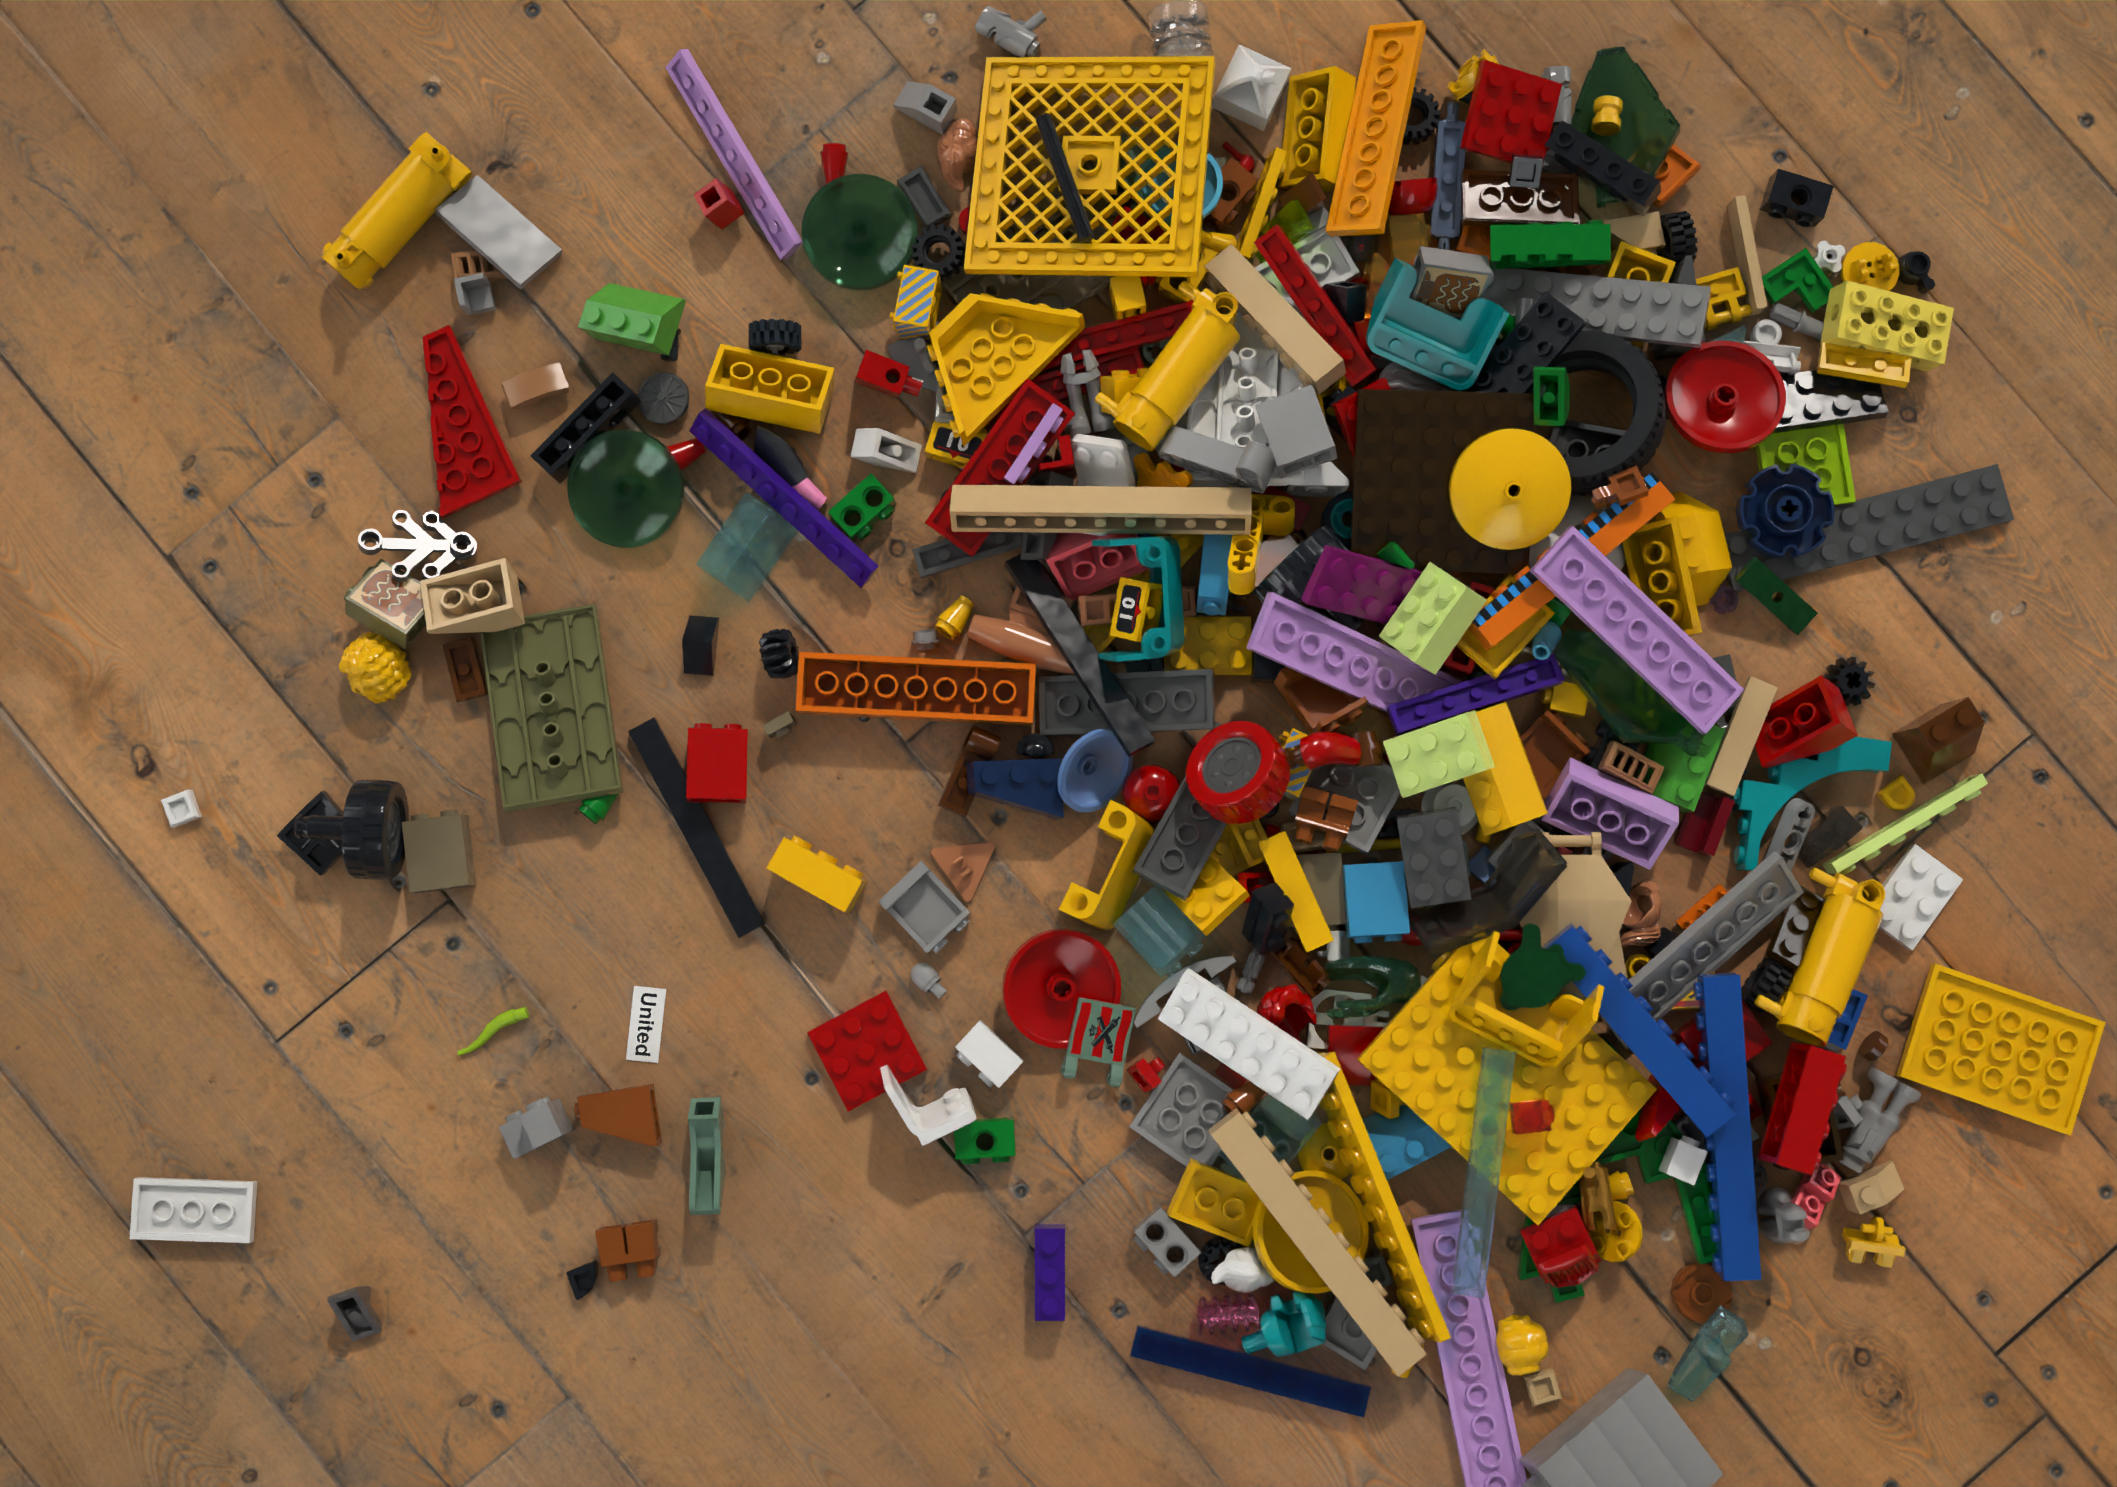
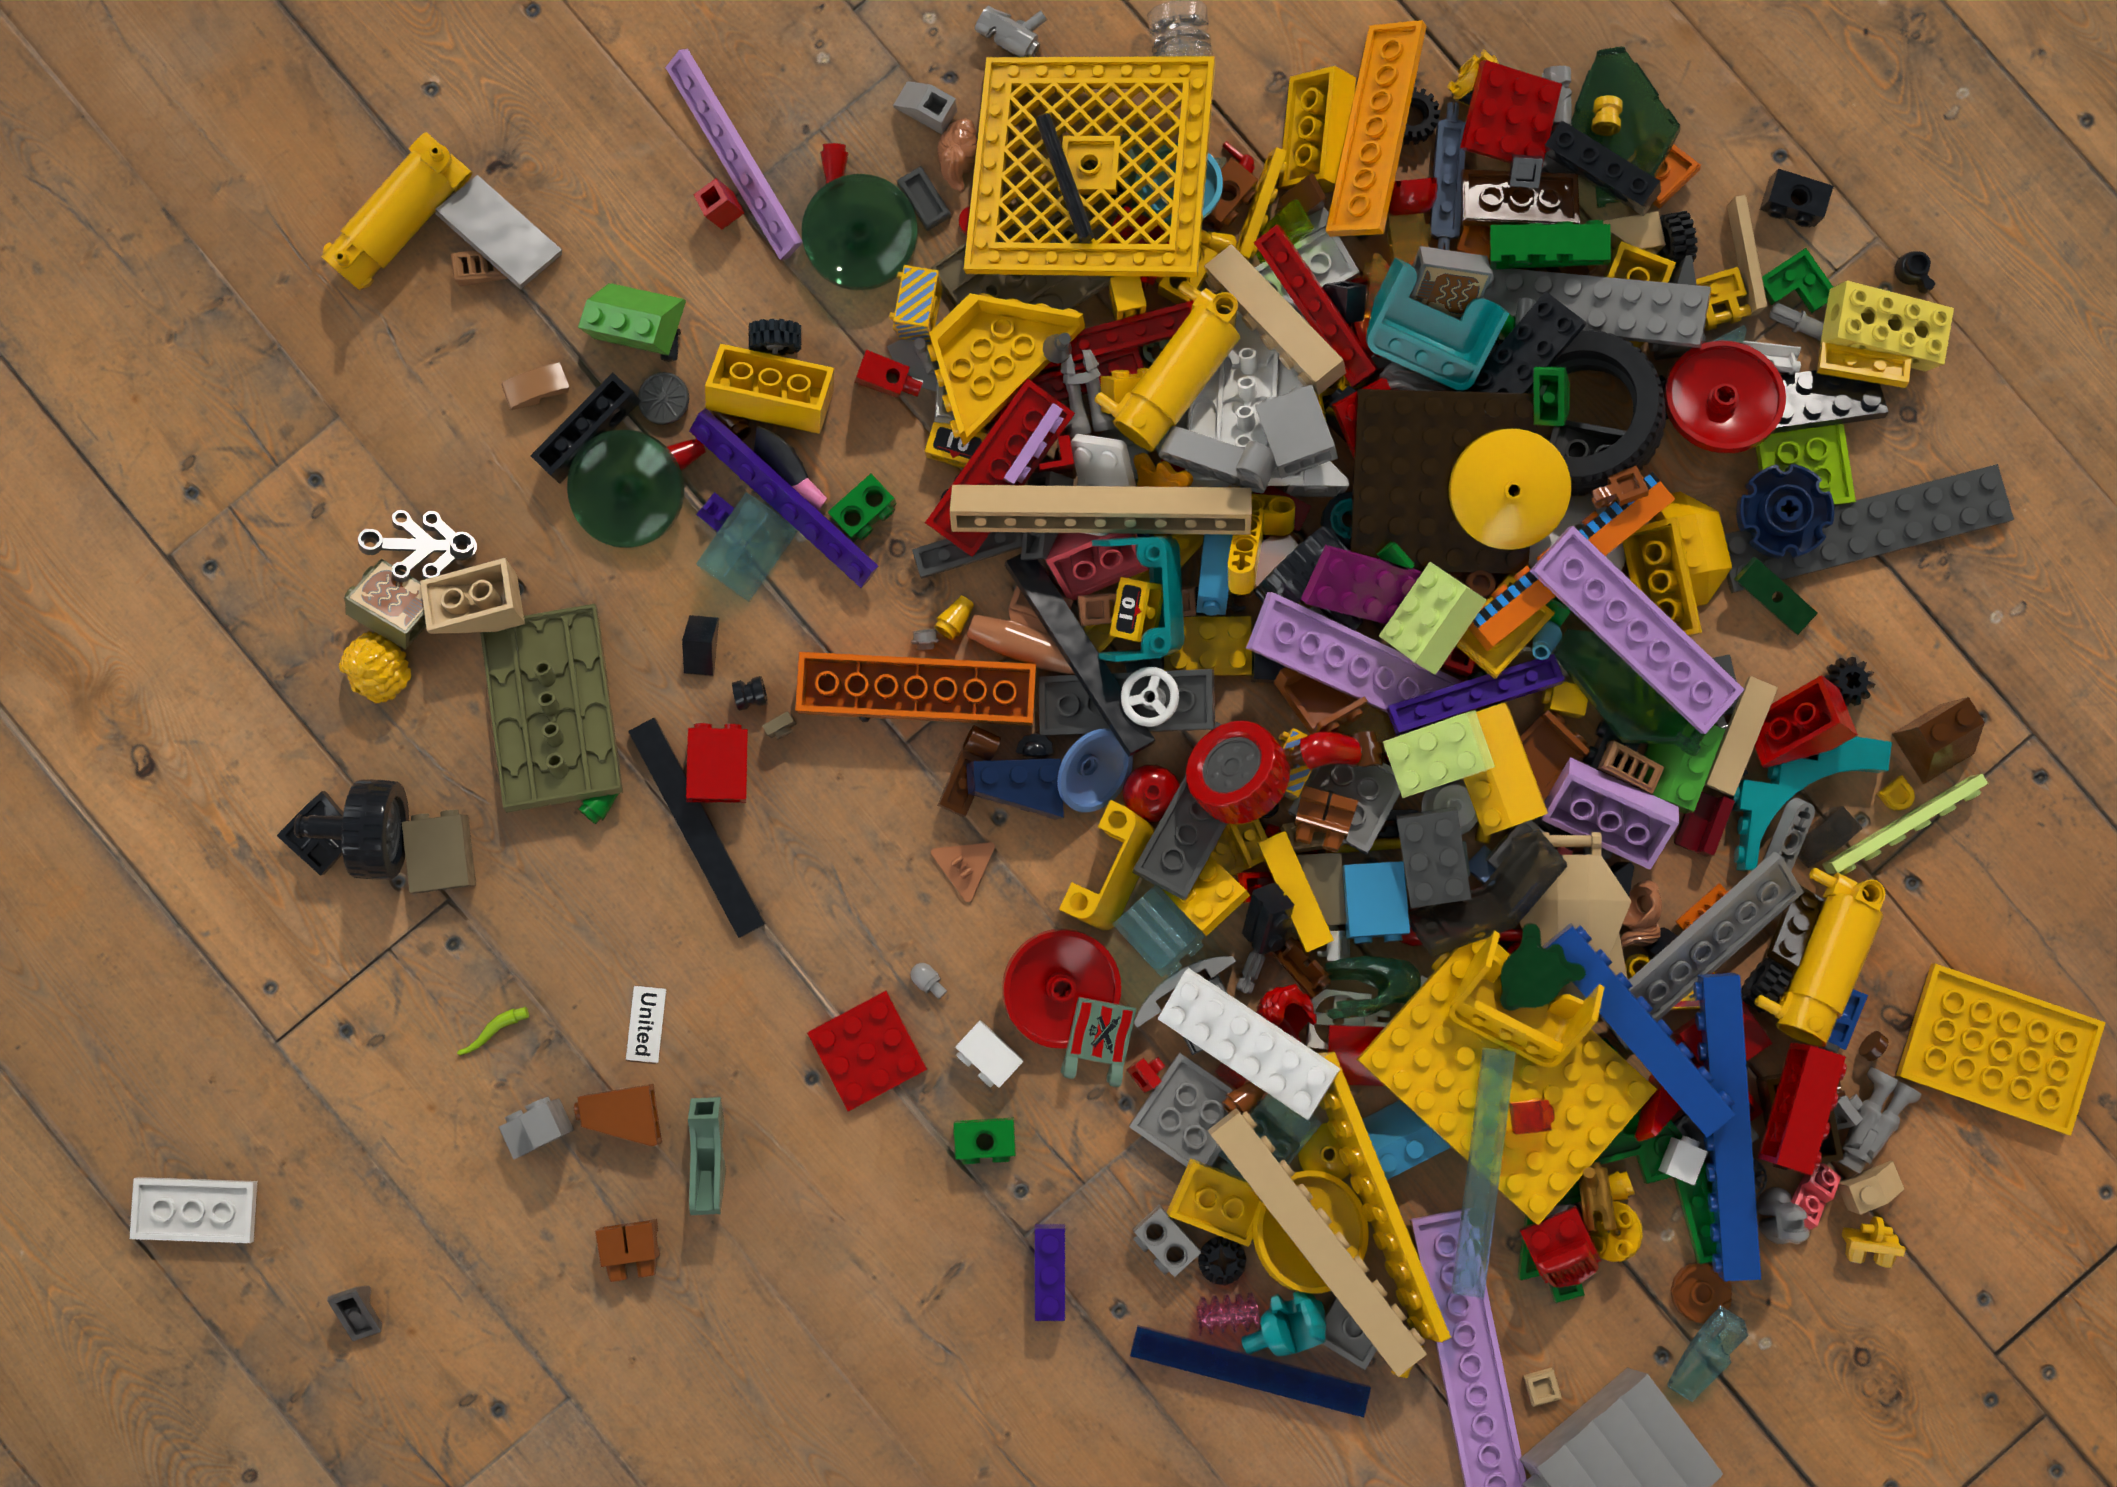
(181, 808): white tile -> none
(465, 438): red wing -> none
(465, 669): reddish brown plate -> none
(475, 294): light grey panel -> none
(583, 1278): black tile -> none
(715, 512): none -> dark purple tile
(752, 693): none -> black wheel
(779, 653): black gear -> none
(817, 873): yellow brick -> none
(885, 449): white slope -> none
(925, 908): light grey panel -> none
(934, 1119): white piece -> none
(937, 235): black tyre -> none
(1057, 347): none -> dark grey cone
(1158, 704): none -> white piece
(1242, 1271): white hair -> none
(1251, 87): white piece -> none
(1361, 246): clear smoke head -> none
(1378, 1269): pearl dark grey panel -> none
(1384, 1100): yellow tile -> none
(1481, 583): none -> reddish brown tile
(1521, 1344): yellow hair -> none
(1731, 599): plate -> none
(1766, 332): white tile -> none
(1829, 264): white plate -> none
(1882, 266): yellow plate -> none
(1915, 896): white plate -> none

